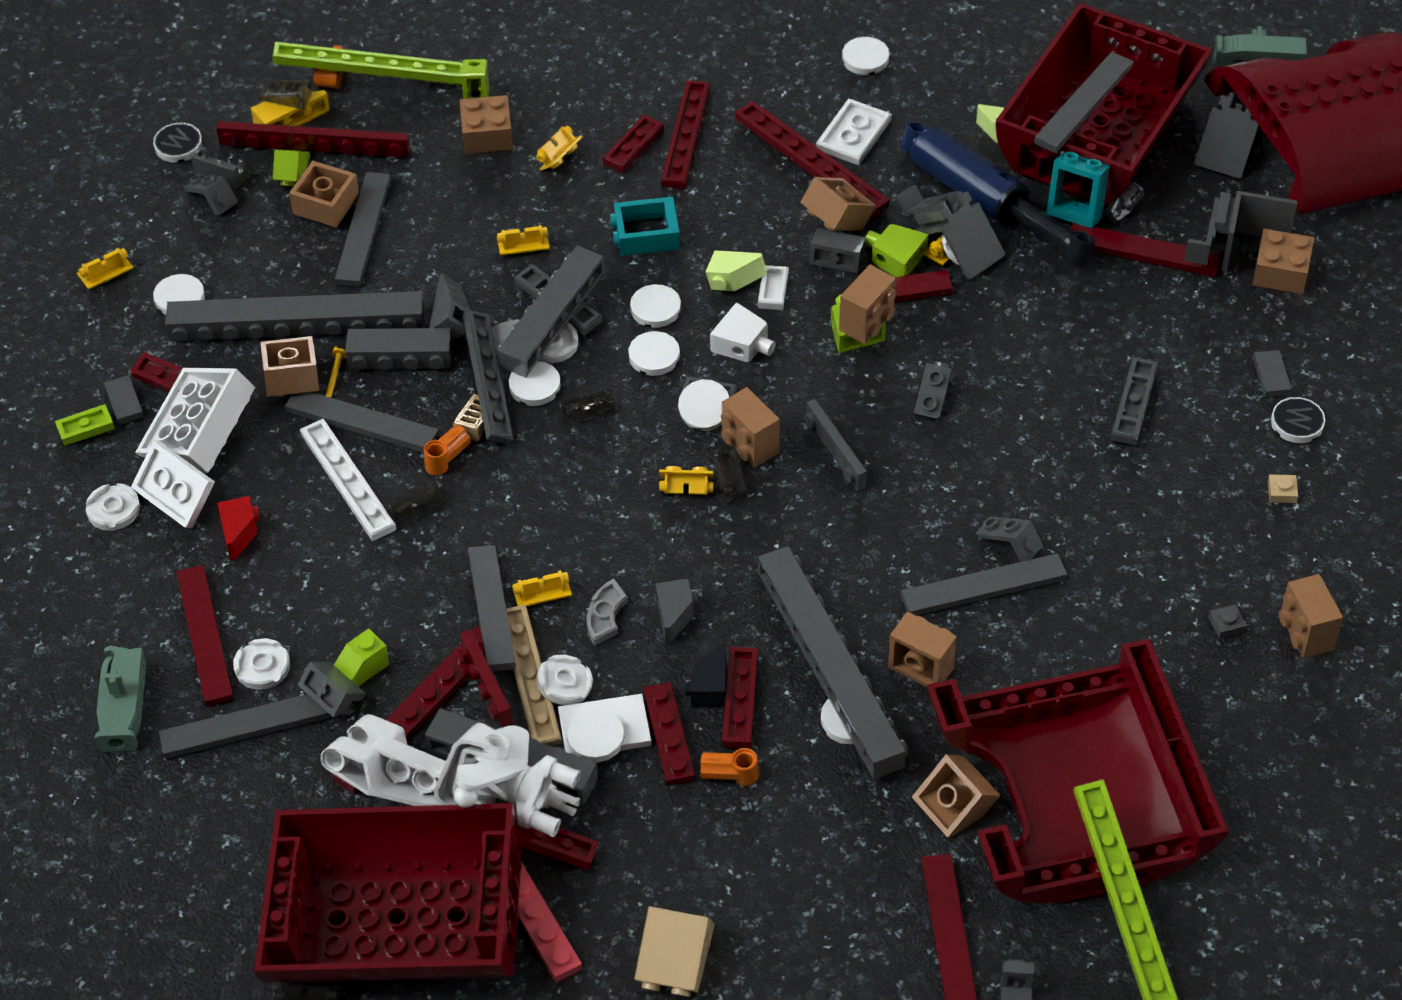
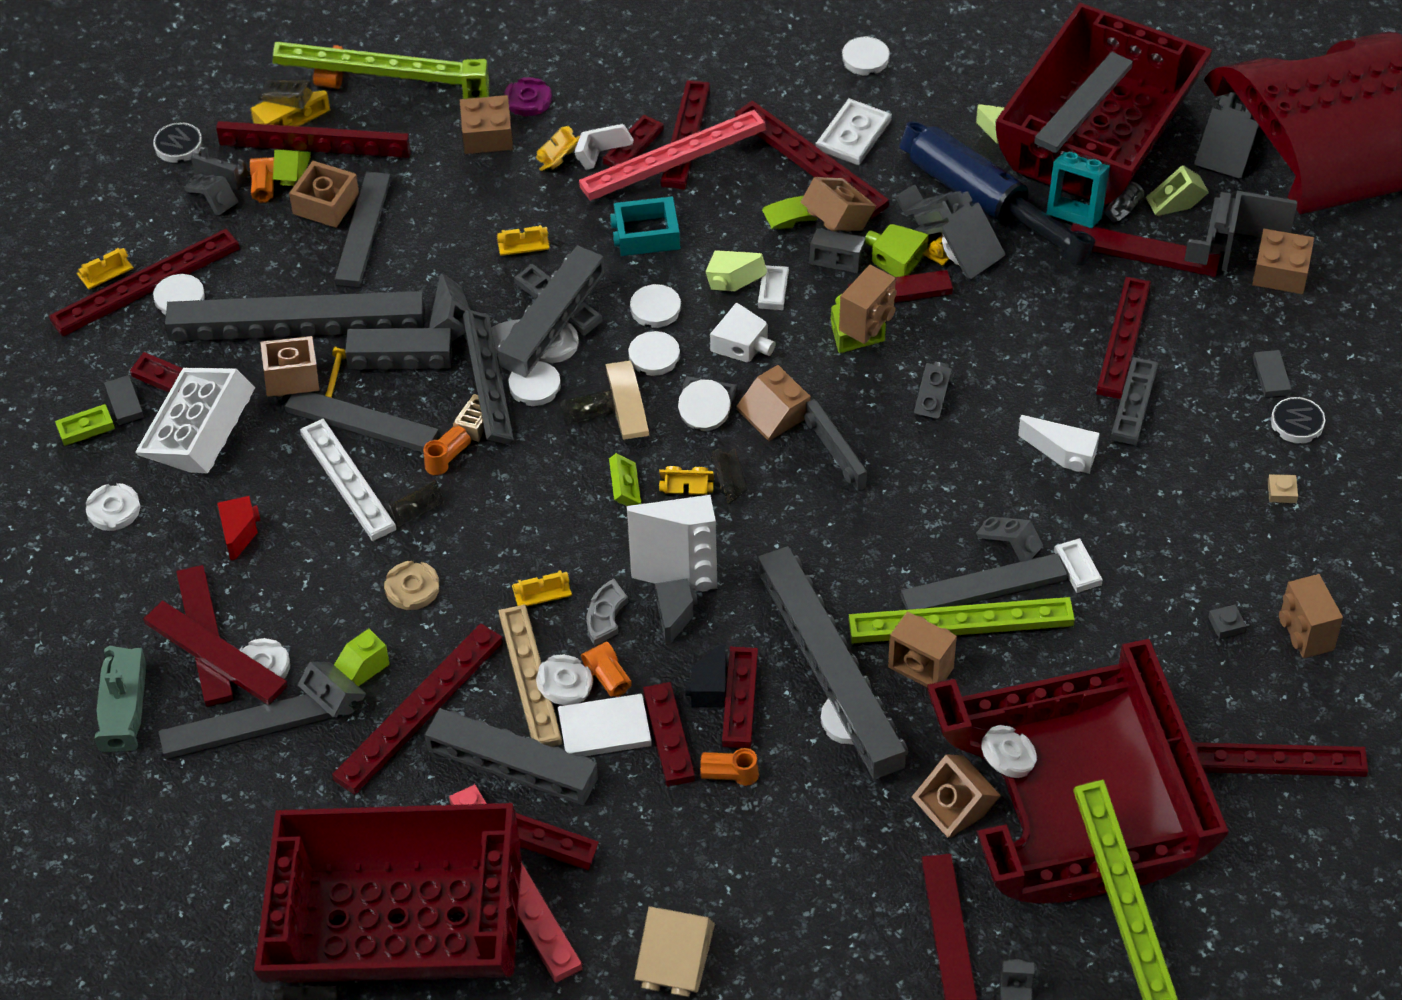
(142, 282): none -> dark red tile
(172, 484): white plate -> none
(215, 652): none -> dark red tile
(262, 179): none -> orange piece
(411, 585): none -> tan tile
(477, 771): white piece -> none
(488, 686): dark red plate -> none
(491, 608): dark grey tile -> none
(528, 96): none -> magenta tile
(595, 735): white tile -> none
(600, 139): none -> white bracket
(605, 665): none -> orange piece
(624, 480): none -> lime plate
(627, 400): none -> tan slope
(672, 155): none -> coral plate
(674, 542): none -> white slope
(750, 427): medium nougat brick -> none
(774, 403): none -> medium nougat slope
(786, 213): none -> lime slope
(969, 618): none -> lime plate
(1008, 751): none -> white tile
(1064, 444): none -> white slope
(1078, 565): none -> white tile
(1123, 338): none -> dark red tile
(1177, 192): none -> yellowish green slope
(1245, 47): sand green piece -> none
(1282, 759): none -> dark red tile

